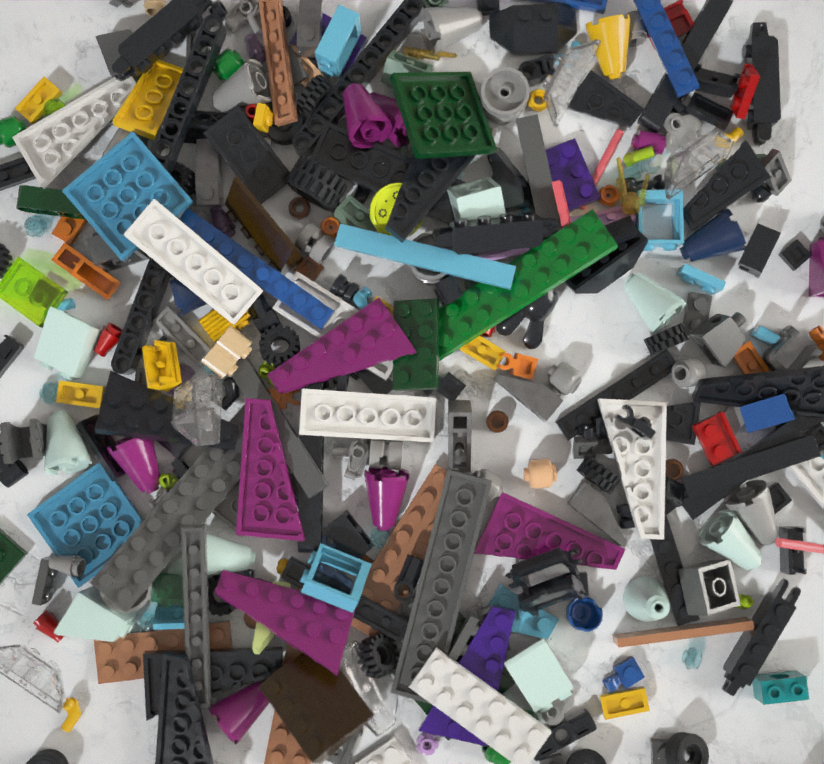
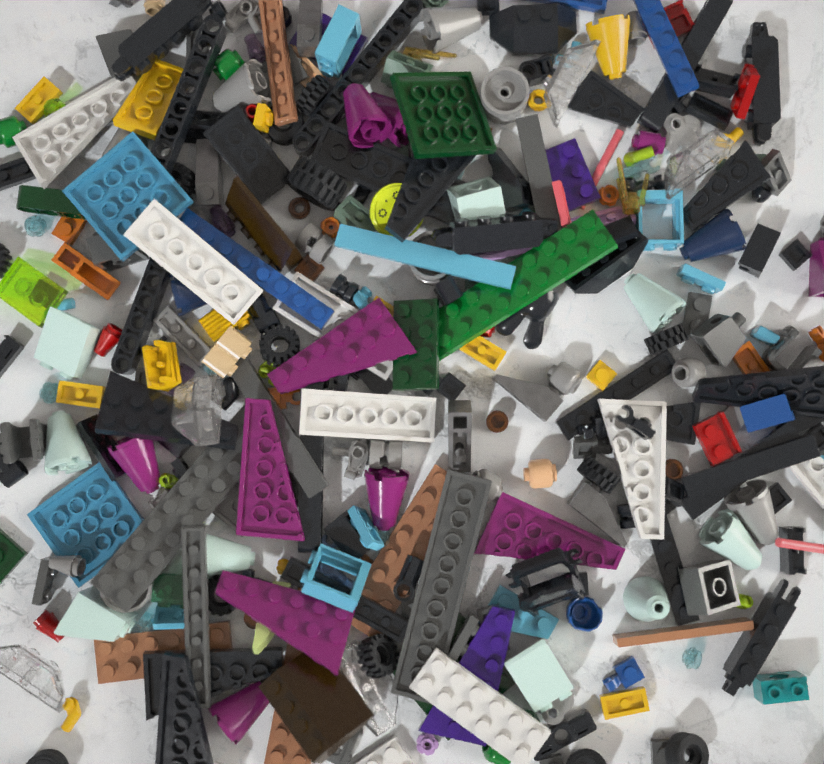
(362, 523): none -> medium azure plate
(520, 365): orange plate -> none
(601, 375): none -> yellow plate

